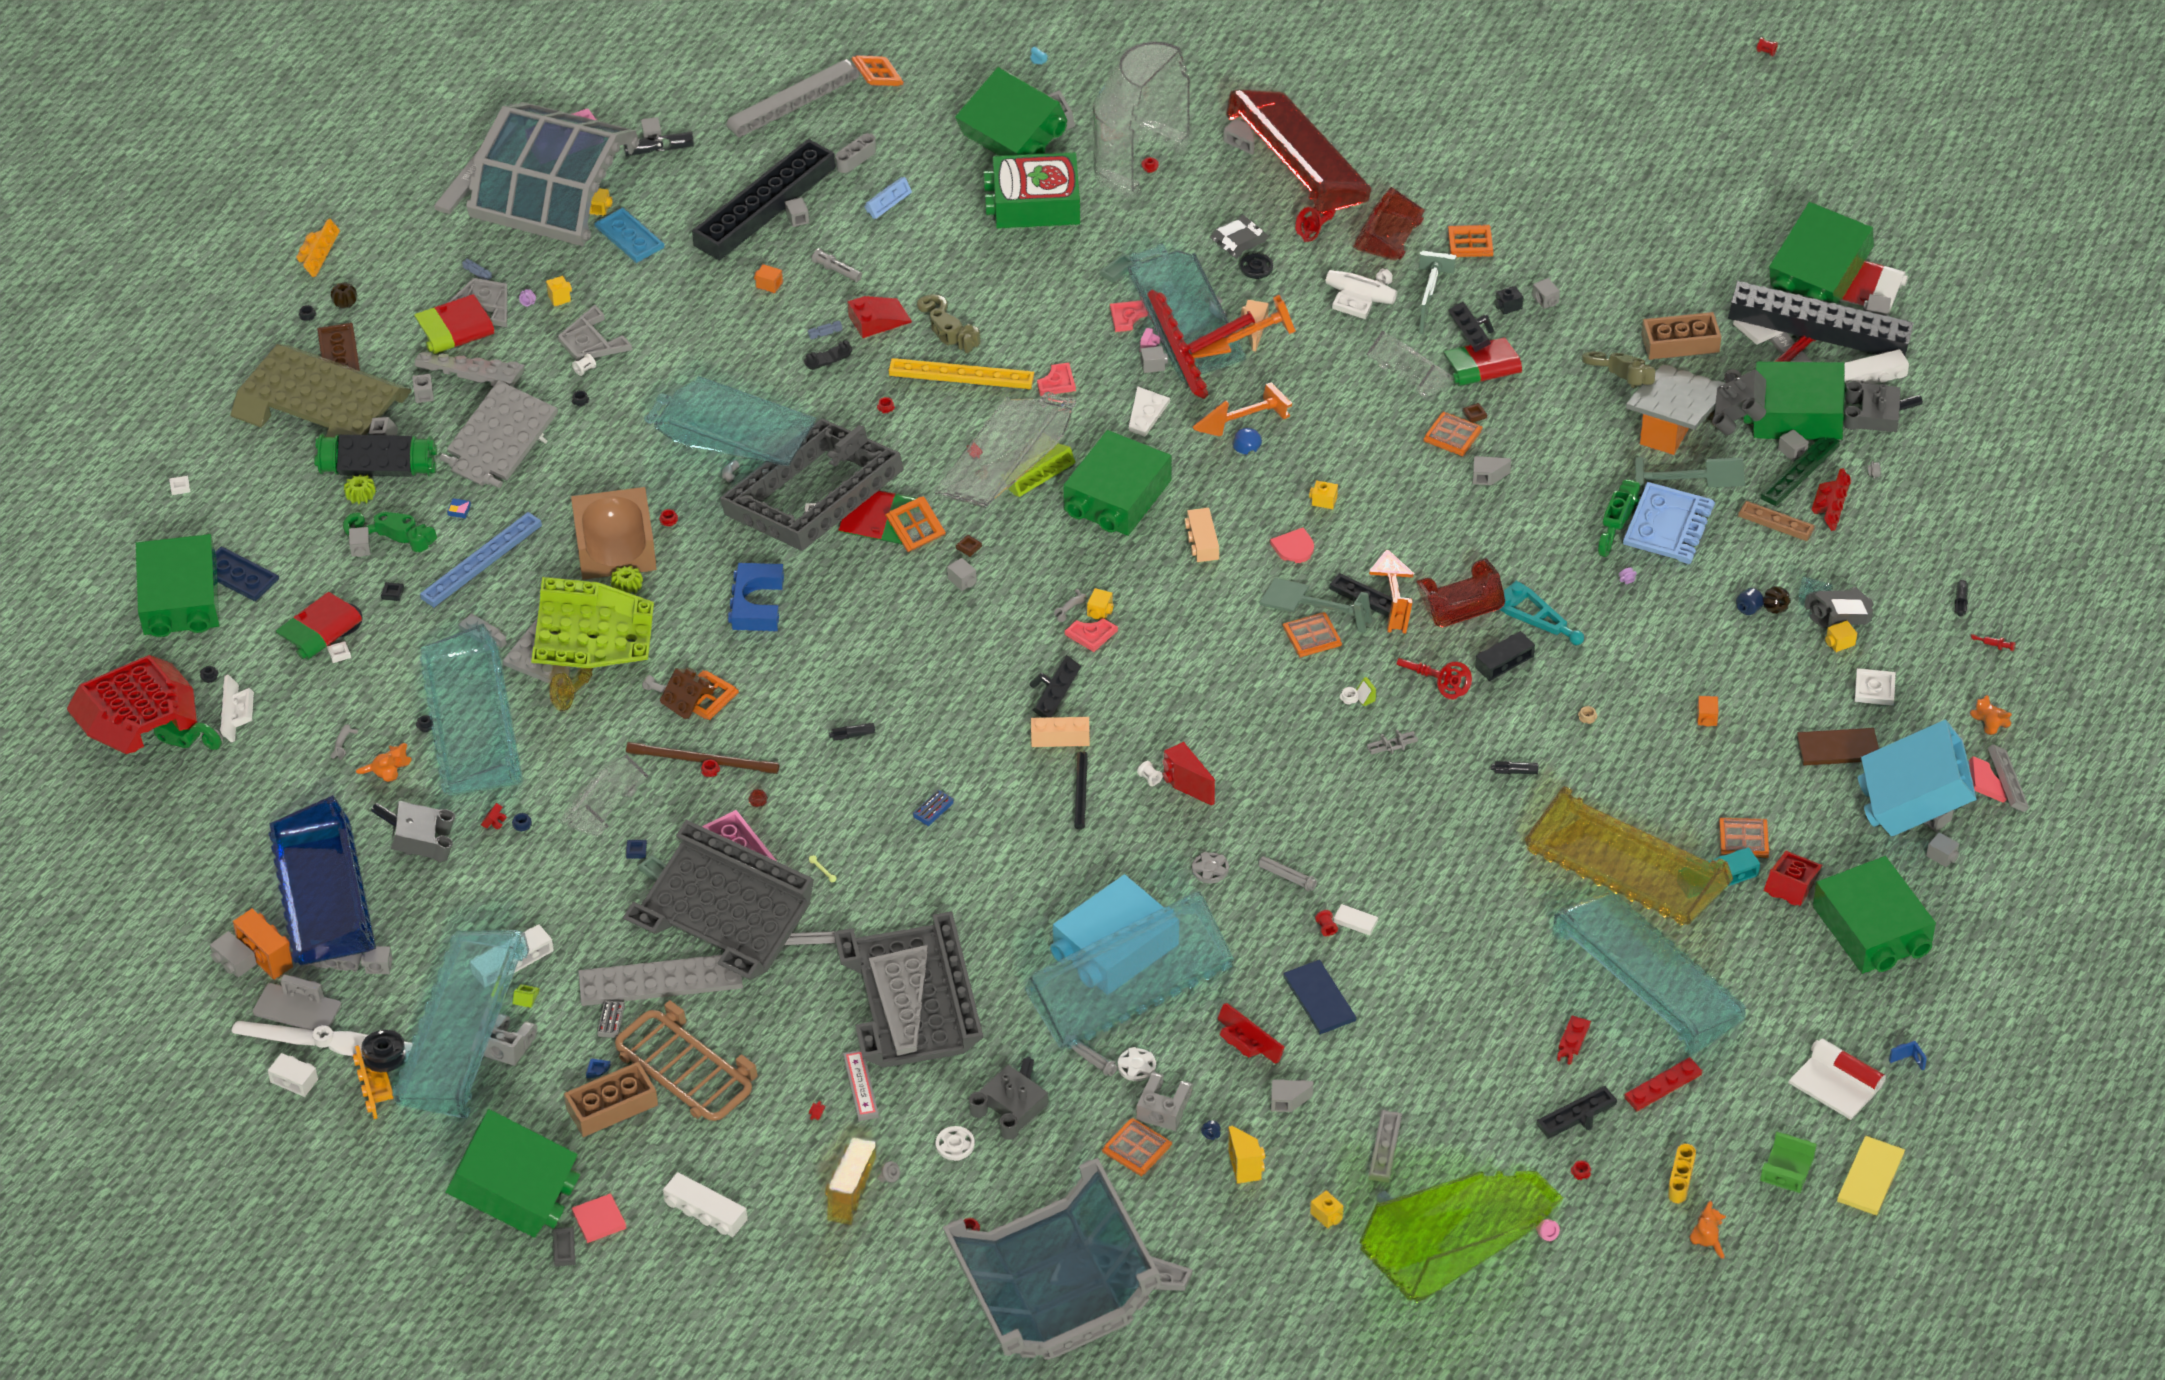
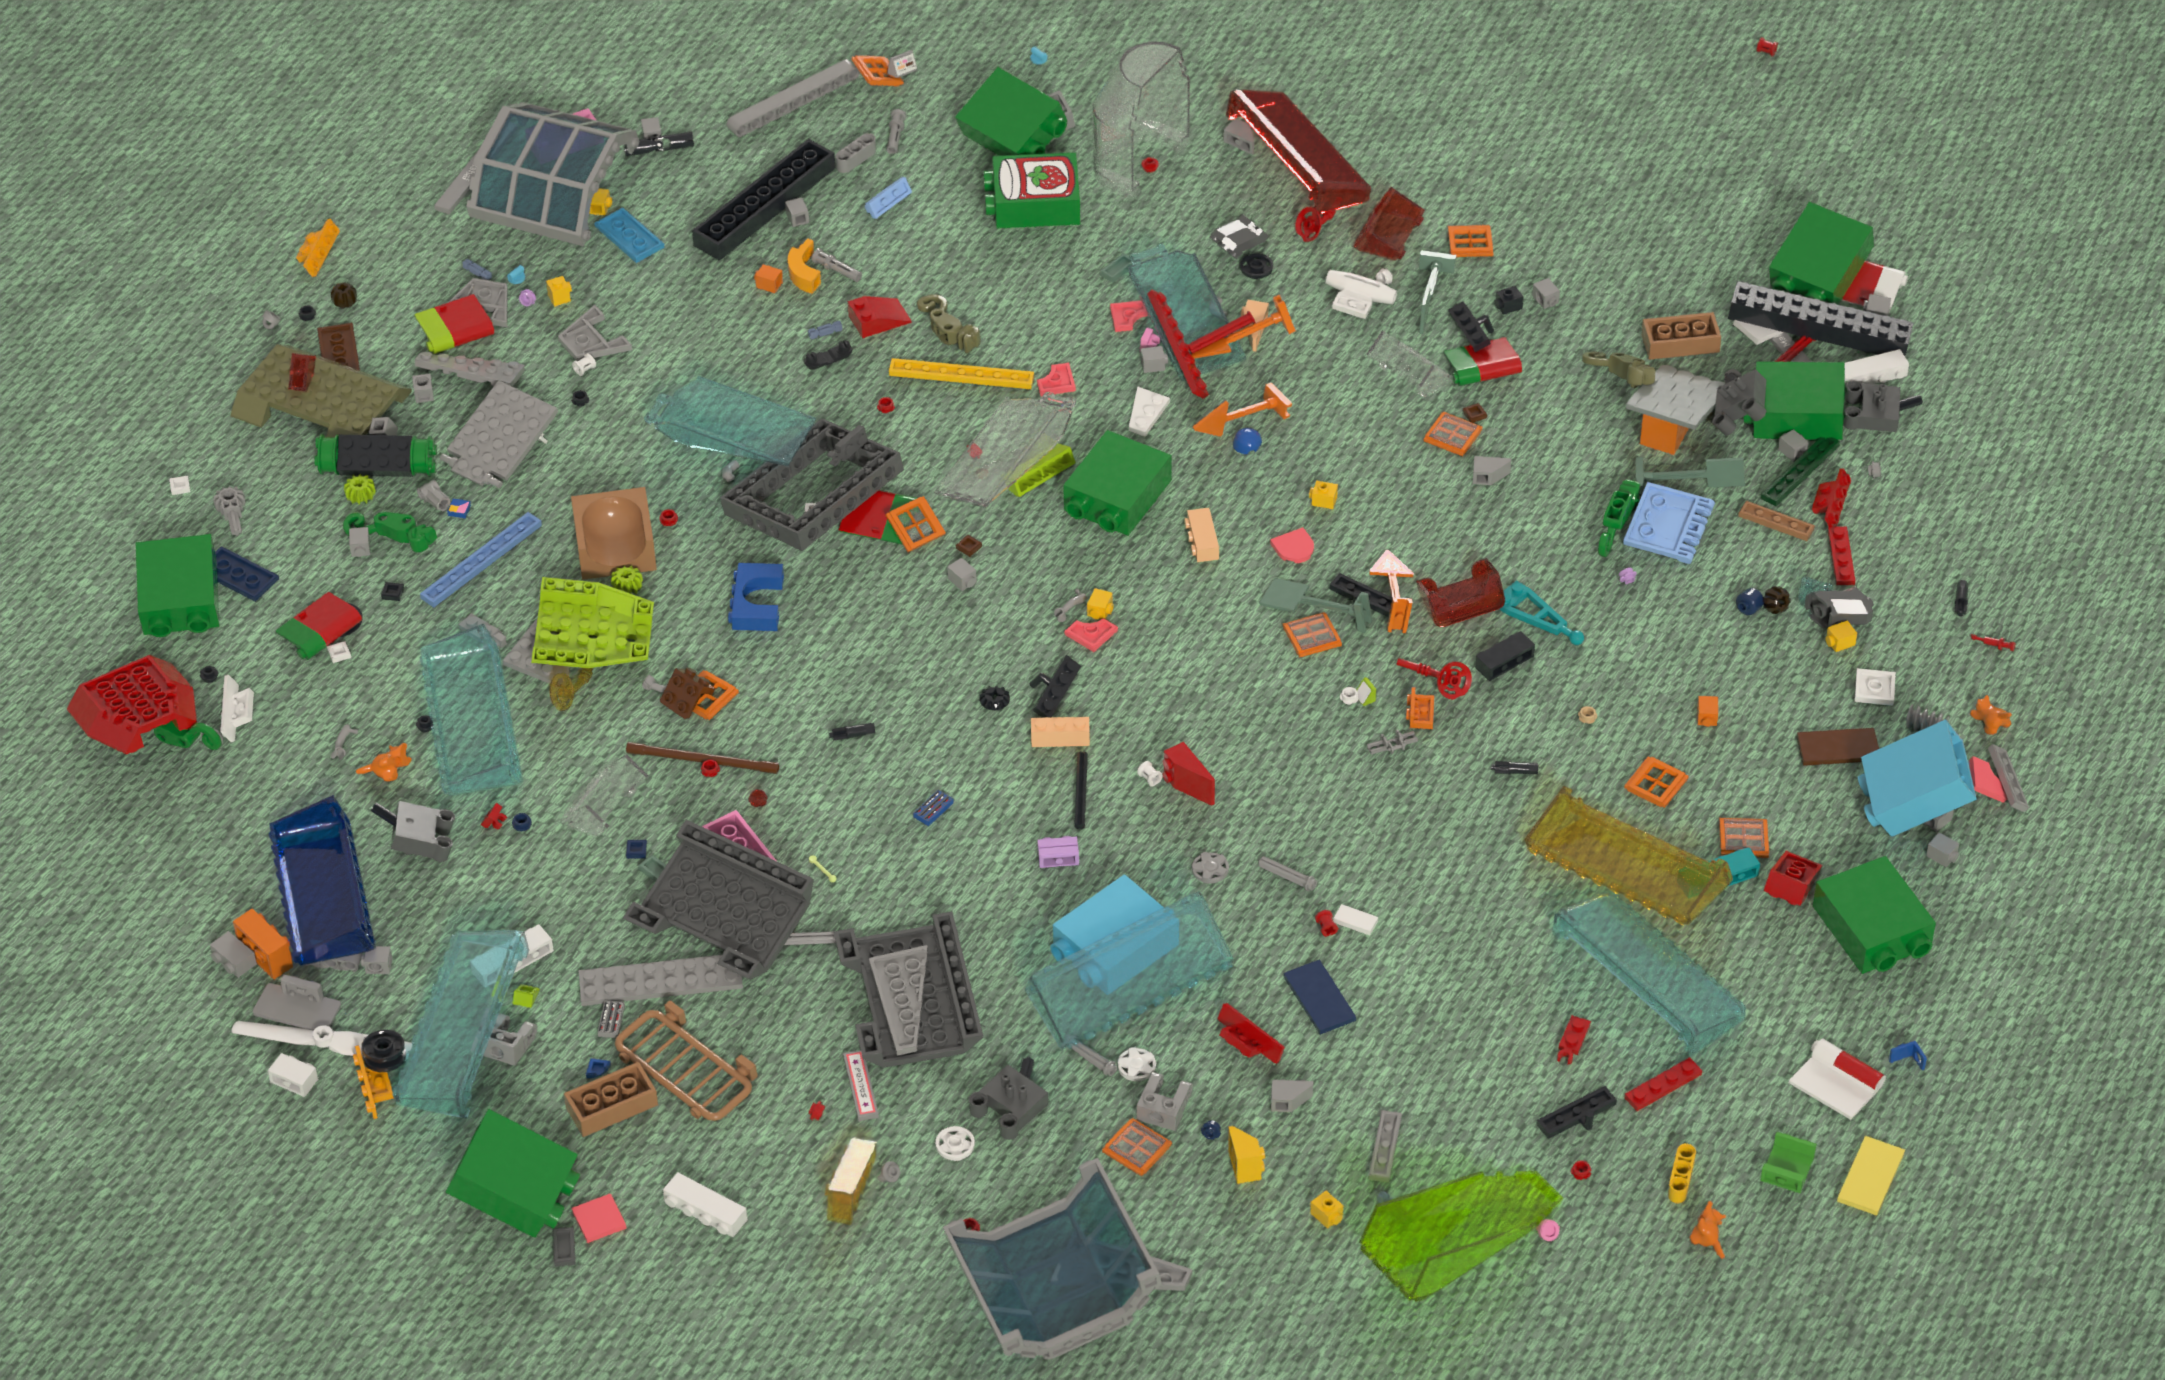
(230, 503): none -> light grey gear
(272, 318): none -> light grey tile
(301, 371): none -> clear red slope
(432, 493): none -> light grey piece
(517, 275): none -> medium azure plate
(801, 274): none -> light orange arch
(896, 126): none -> light grey pin
(902, 64): none -> slope
(999, 703): none -> black gear
(1058, 852): none -> lavender brick
(1421, 710): none -> orange bracket
(1641, 773): none -> orange piece
(1841, 555): none -> red plate
(1922, 719): none -> light grey piece

